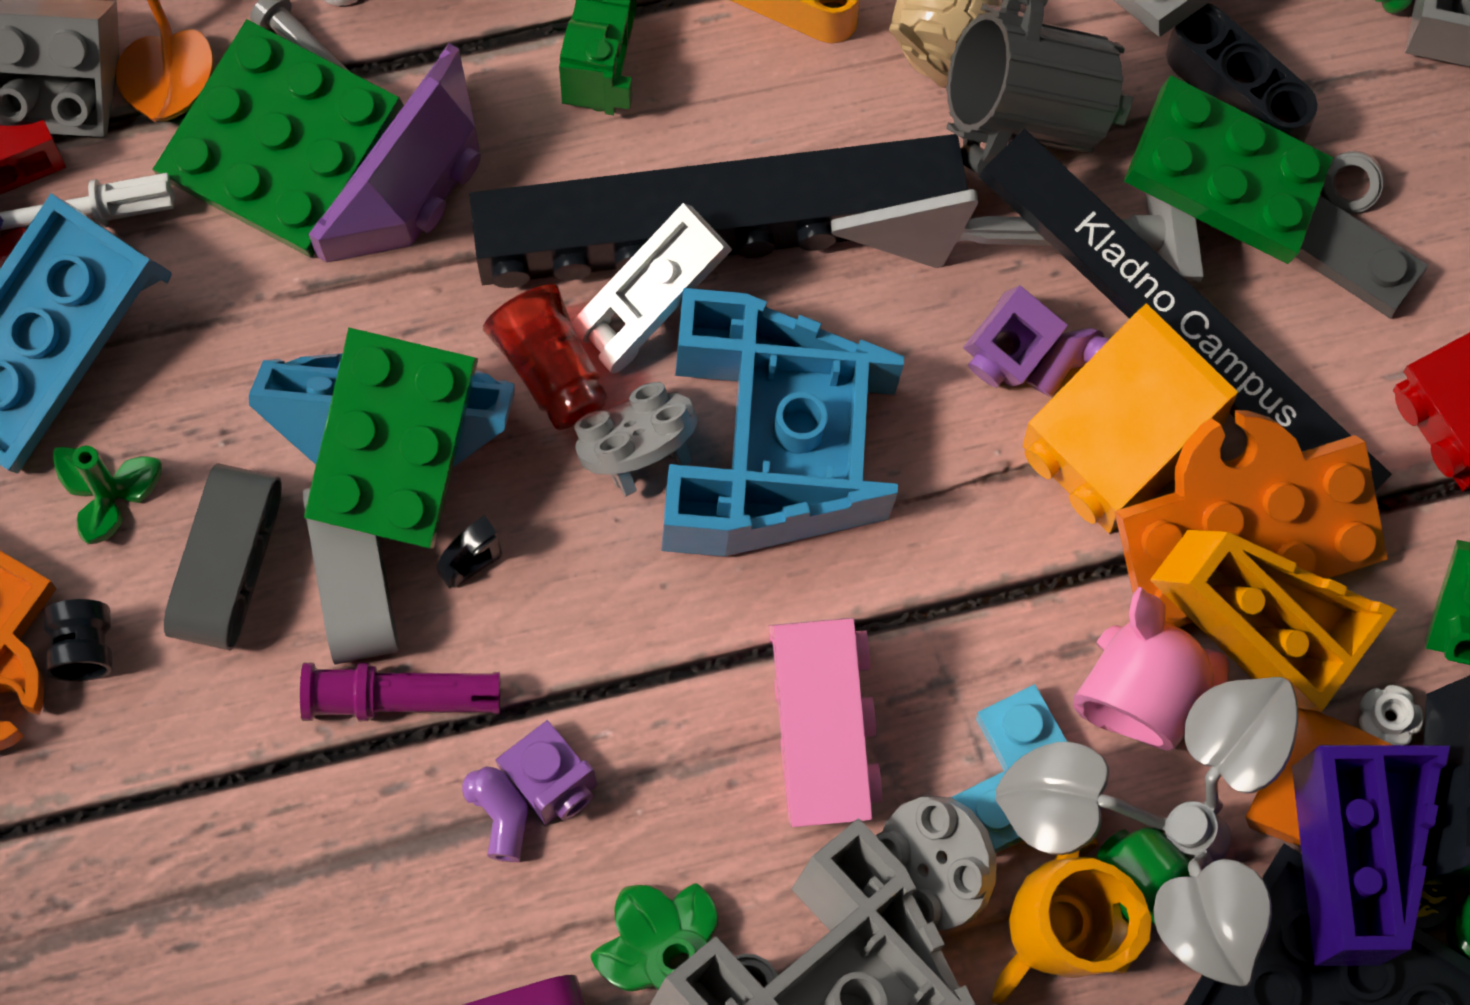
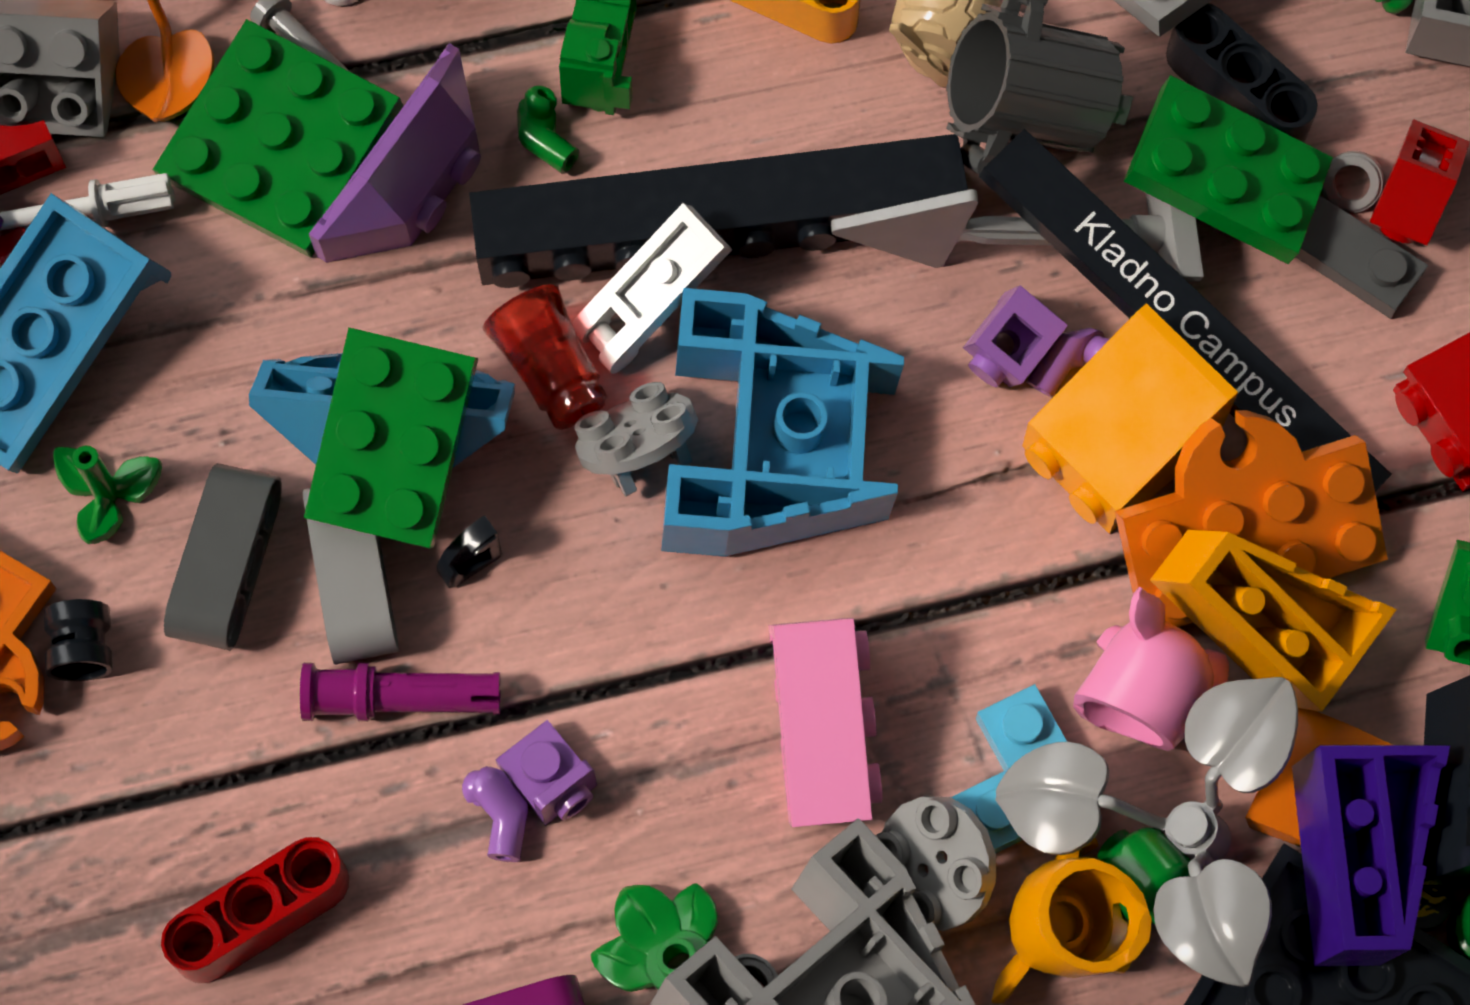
(222, 910): none -> red beam
(538, 129): none -> green arm
(1395, 699): white plate -> none
(1419, 184): none -> red arch

